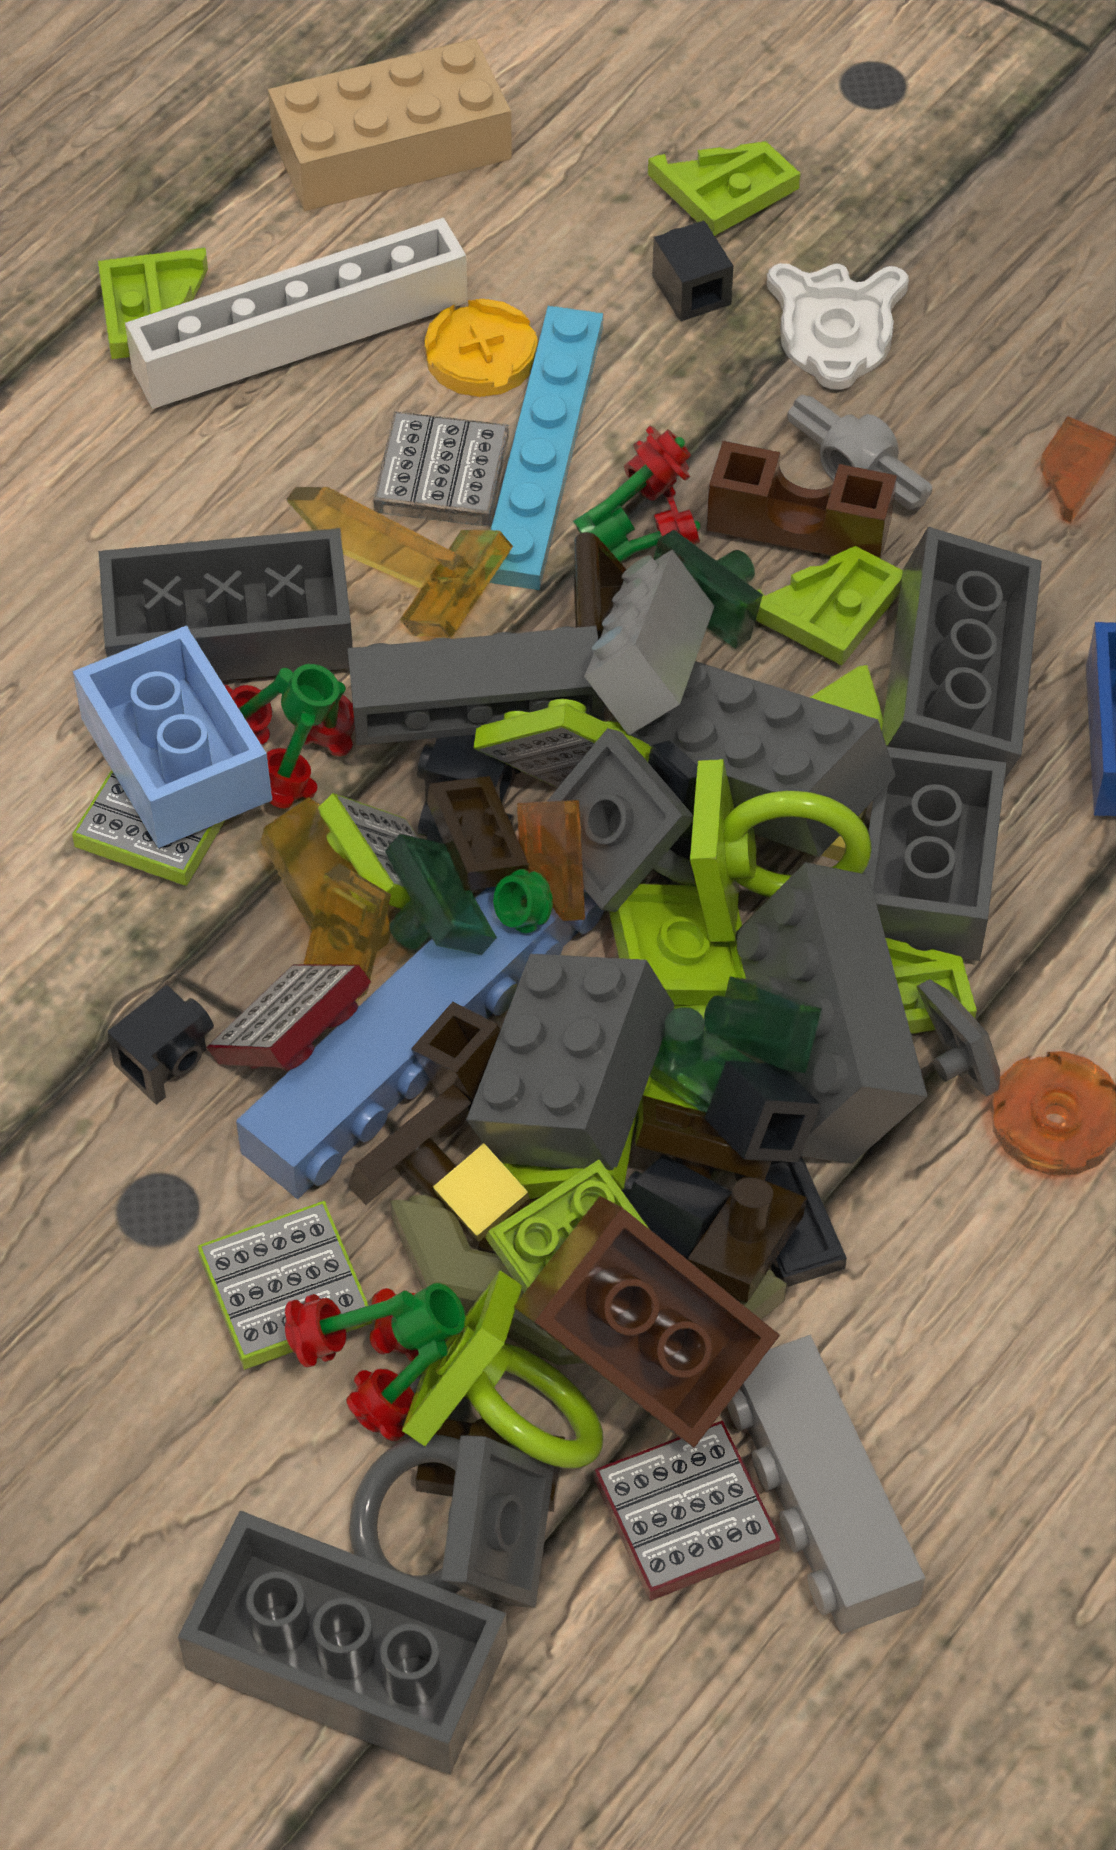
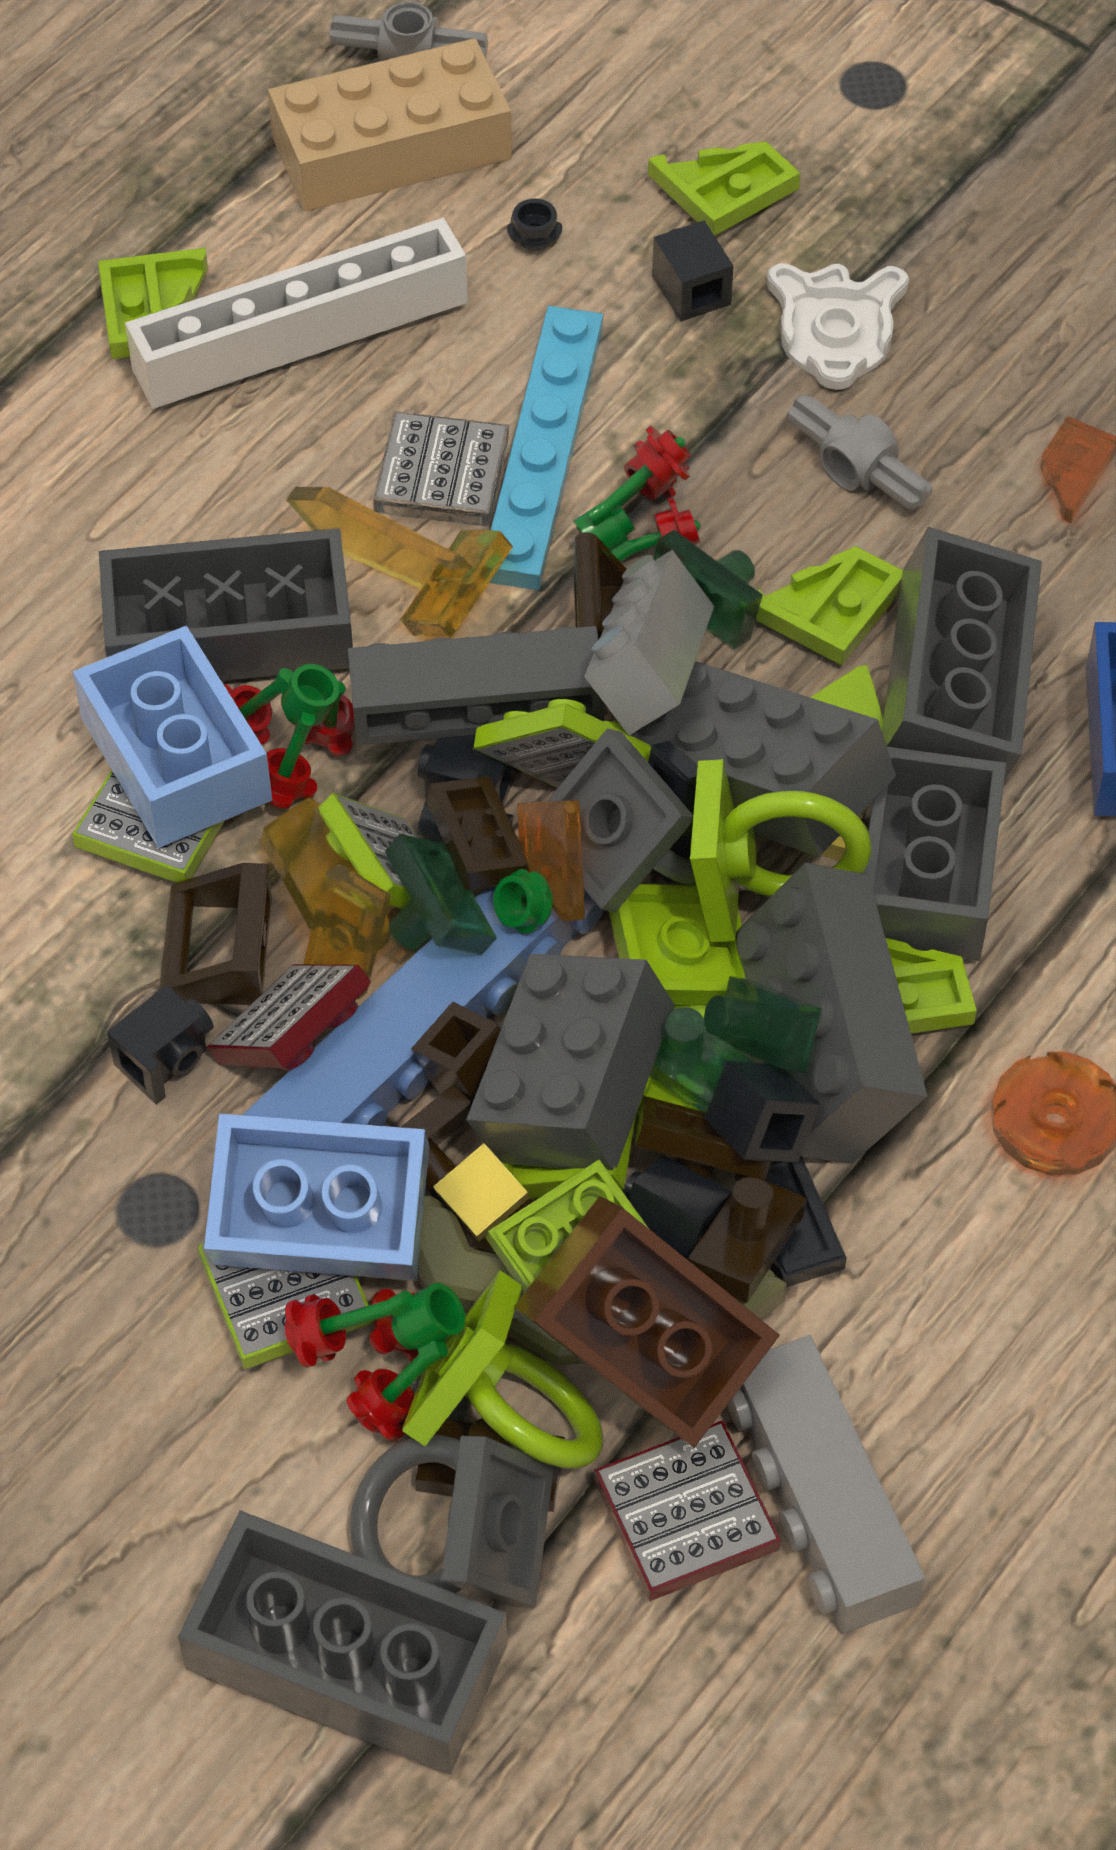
(233, 981): none -> dark brown tile
(317, 1197): none -> light blue brick
(400, 32): none -> light grey axle
(480, 348): yellow tile -> none
(534, 224): none -> black plate
(760, 504): reddish brown arch -> none
(963, 1039): dark grey piece -> none

